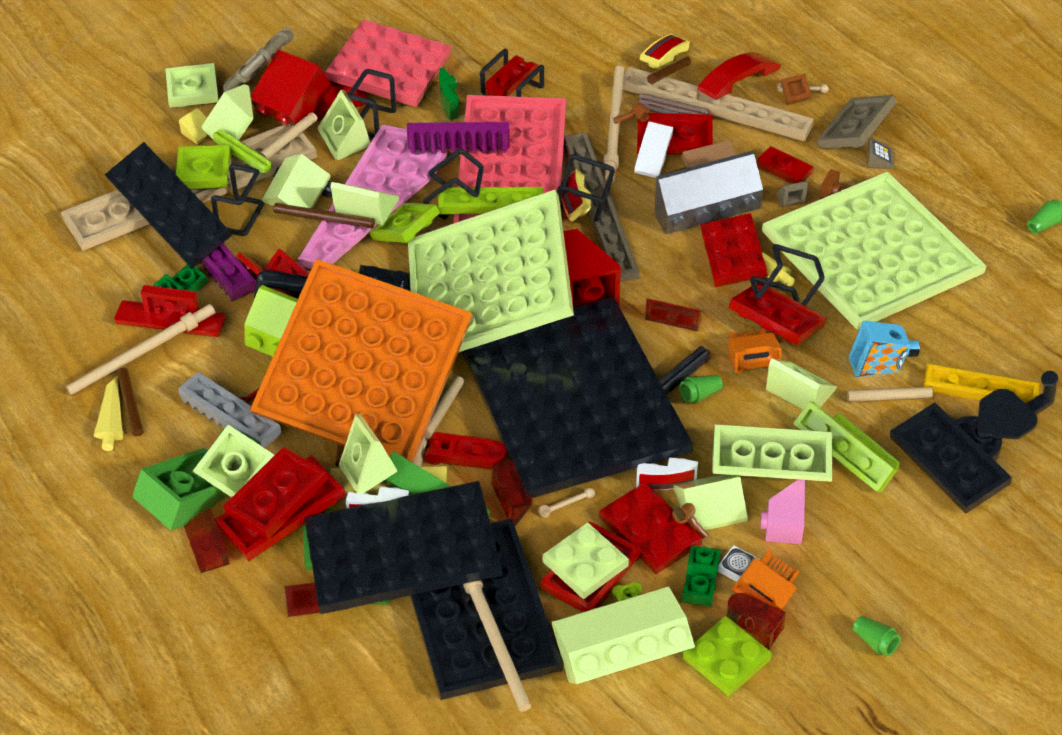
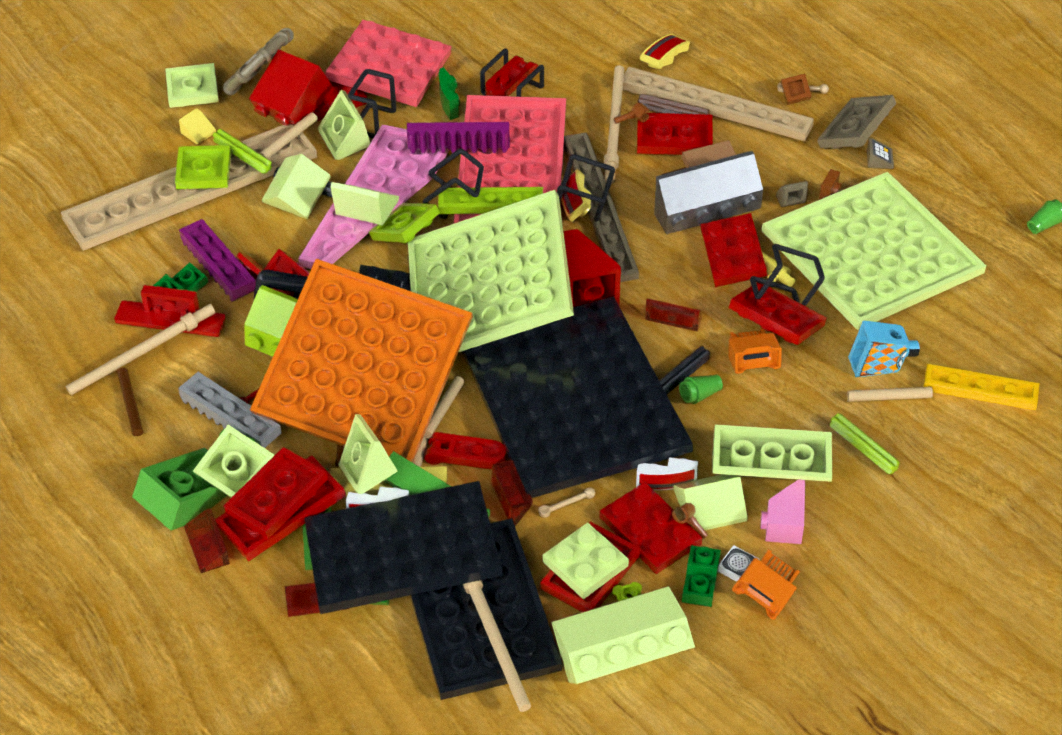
(109, 420): light yellow bar -> none
(168, 205): black plate -> none
(231, 113): yellowish green slope -> none
(239, 199): black piece -> none
(324, 215): reddish brown bar -> none
(653, 149): white slope -> none
(668, 70): reddish brown bar -> none
(721, 79): red slope -> none
(727, 656): lime plate -> none
(756, 617): clear red leg -> none
(784, 165): red plate -> none
(797, 384): yellowish green slope -> none
(848, 447): lime plate -> none
(878, 636): bright green cone -> none
(964, 451): black plate -> none

